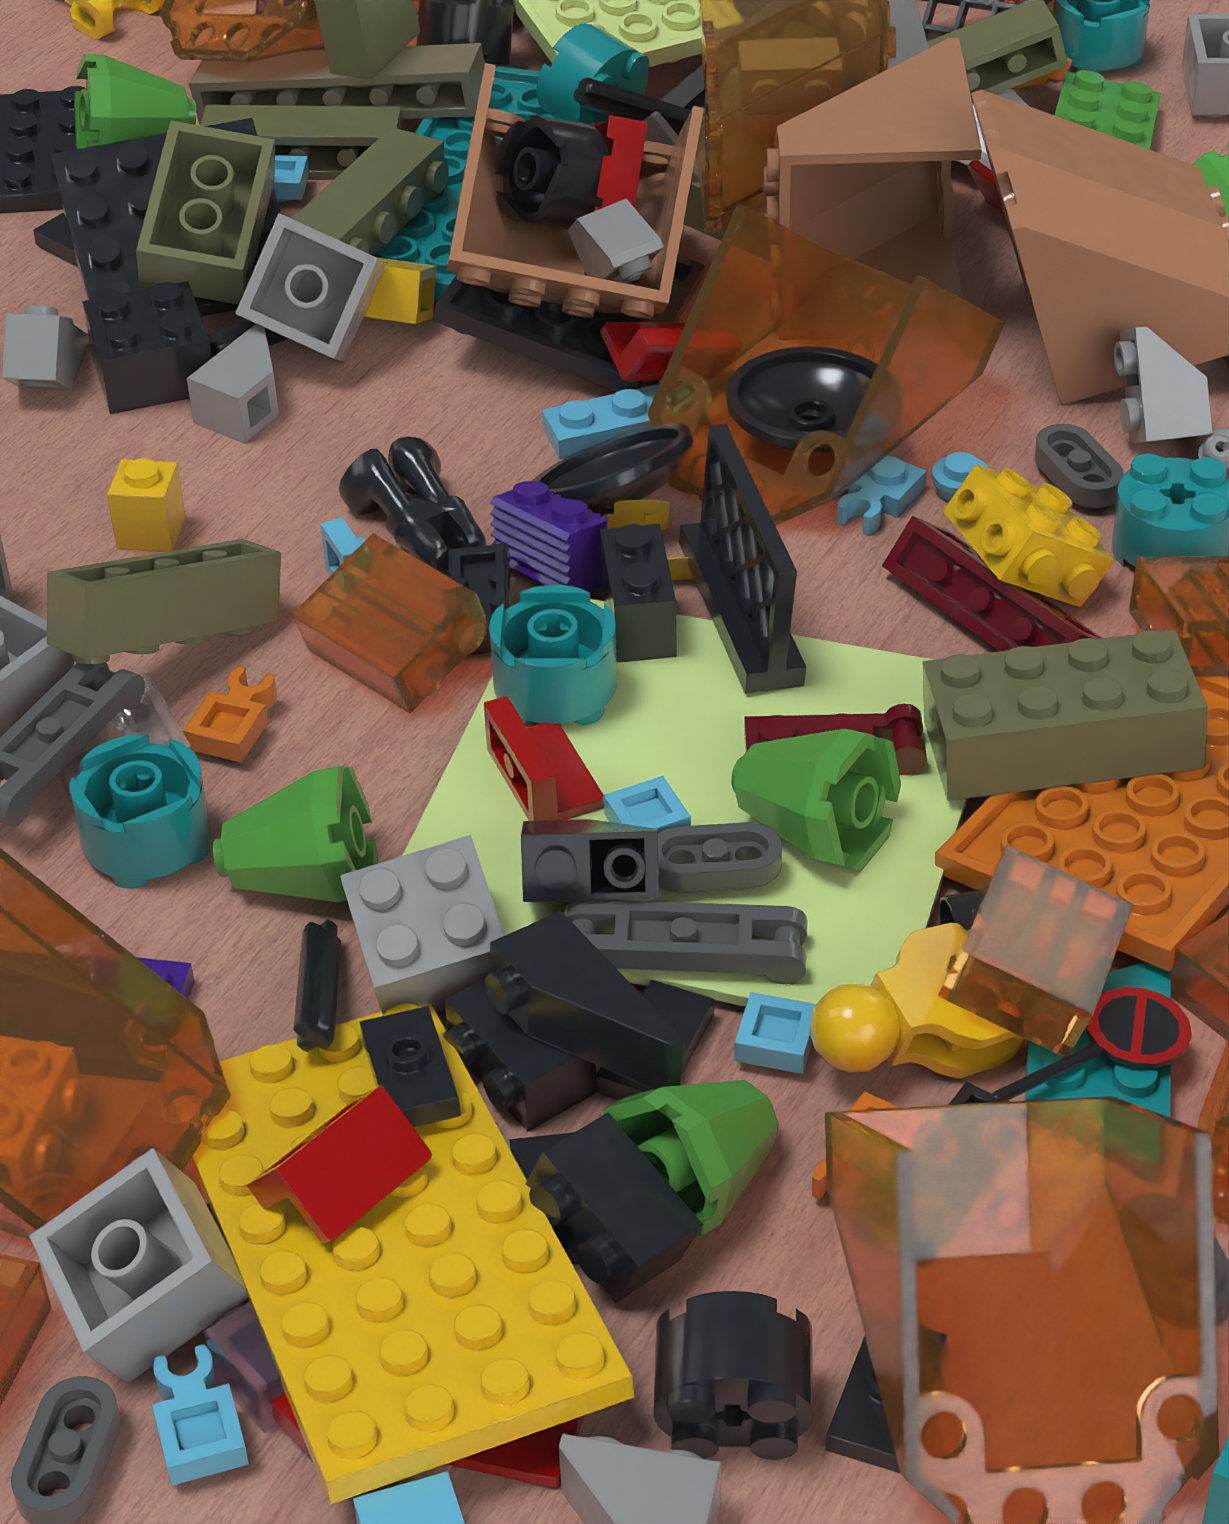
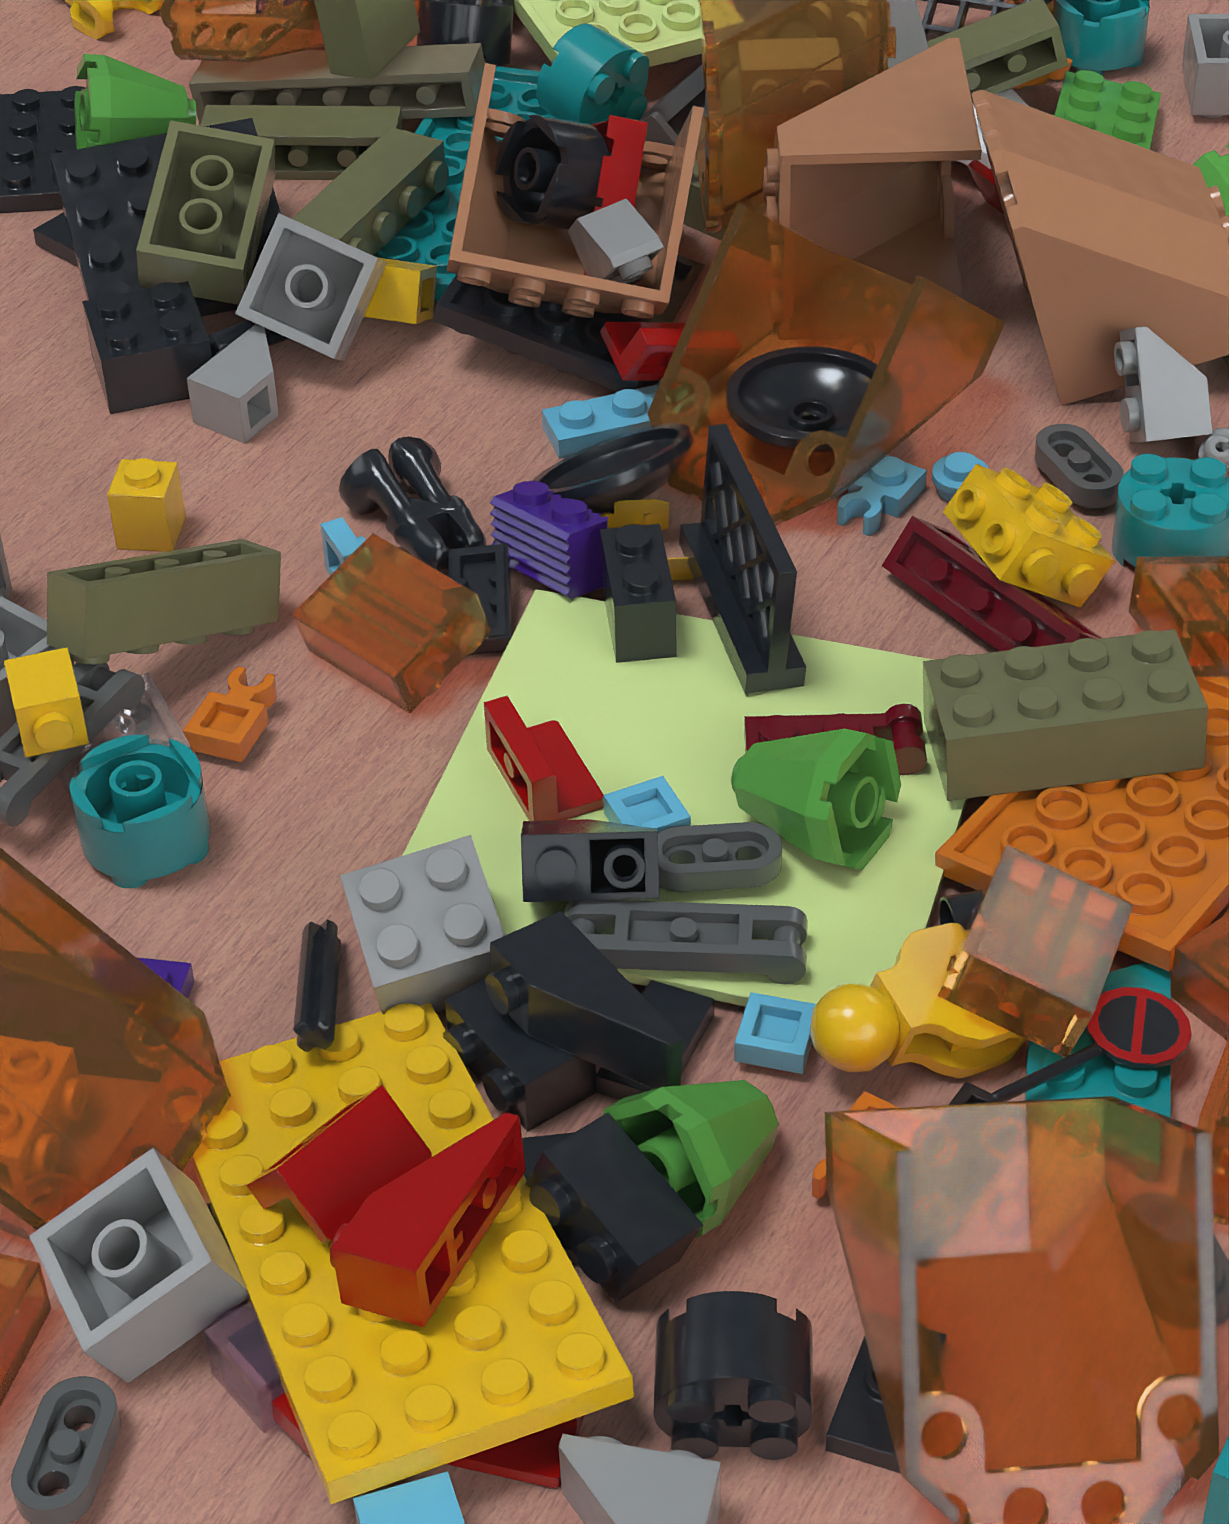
(42, 348): light grey slope -> none
(46, 702): none -> yellow brick
(197, 1421): medium azure plate -> none
(290, 177): medium azure plate -> none
(300, 838): bright green cone -> none
(411, 1065): black plate -> none
(426, 1224): none -> red slope
(554, 655): teal brick -> none
(627, 104): black axle -> none

